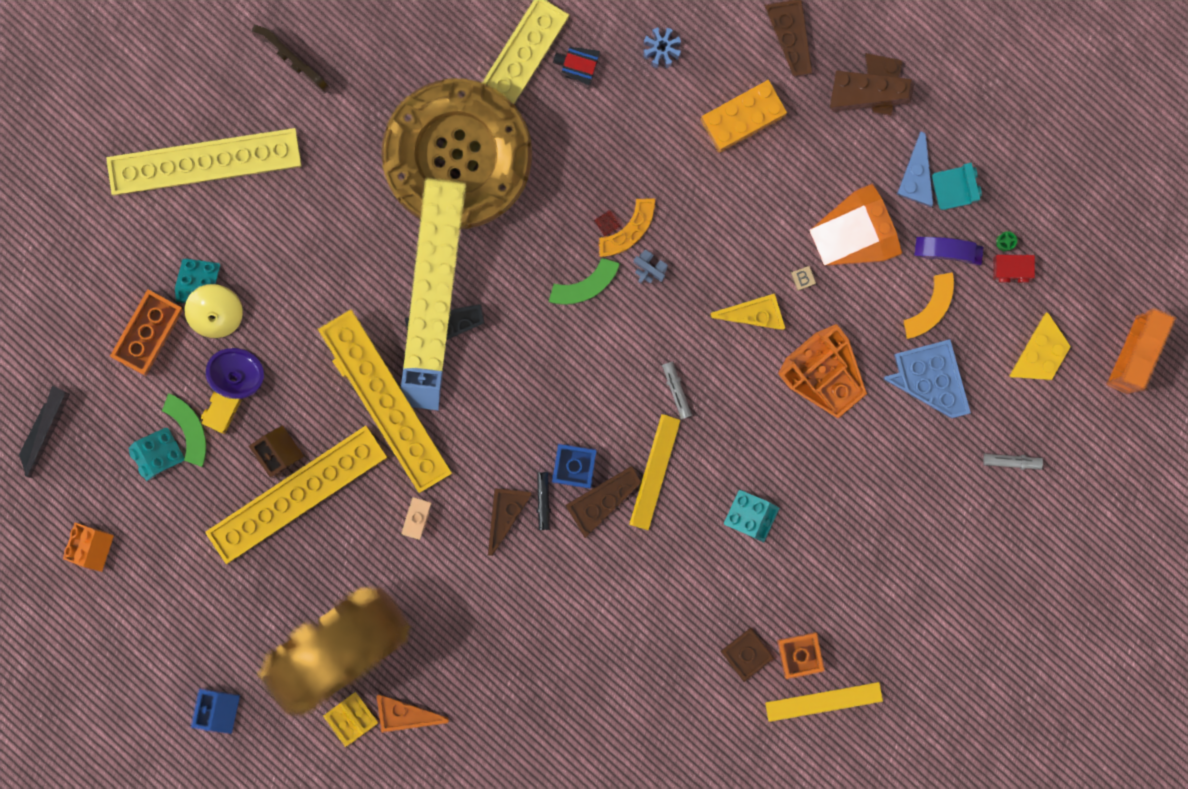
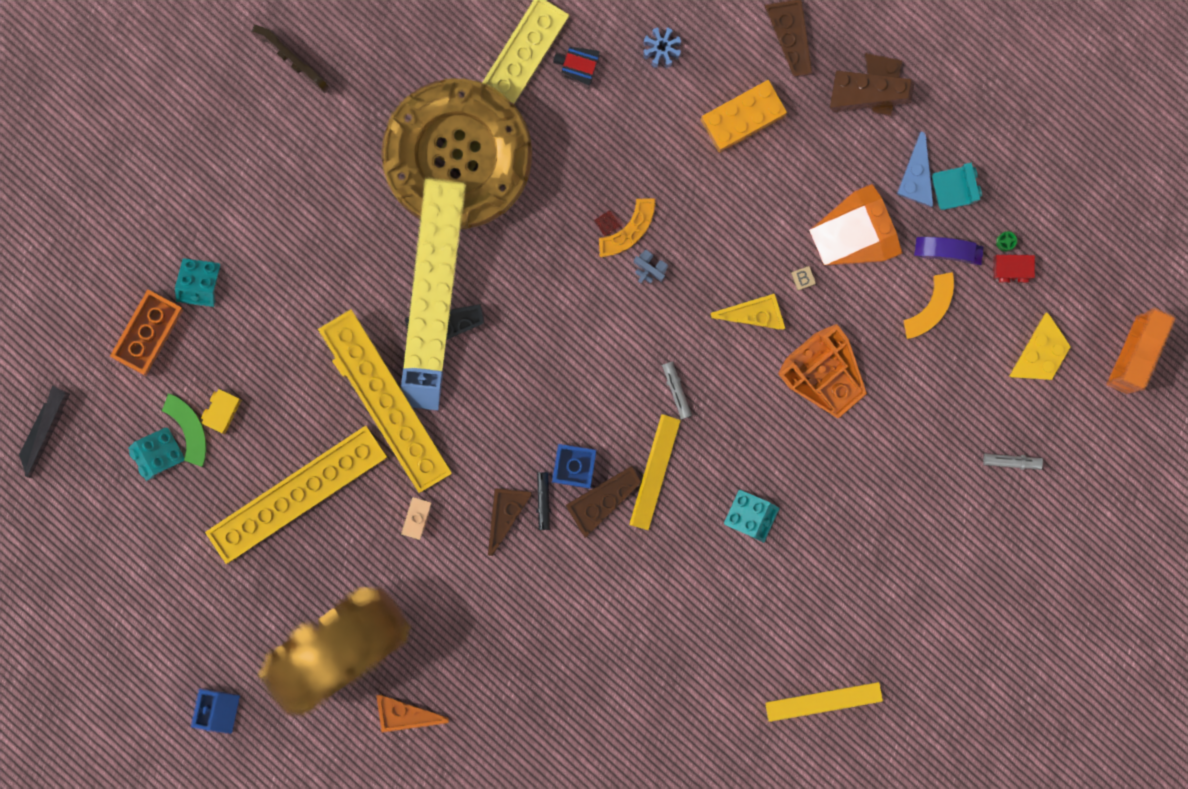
(88, 547): orange slope -> none
(203, 161): light yellow plate -> none
(215, 301): light yellow dish -> none
(235, 365): dark purple dish -> none
(276, 451): reddish brown slope -> none
(350, 719): yellow slope -> none
(587, 288): bright green tile -> none
(747, 654): reddish brown tile -> none
(800, 655): orange brick -> none
(932, 377): medium blue wing -> none

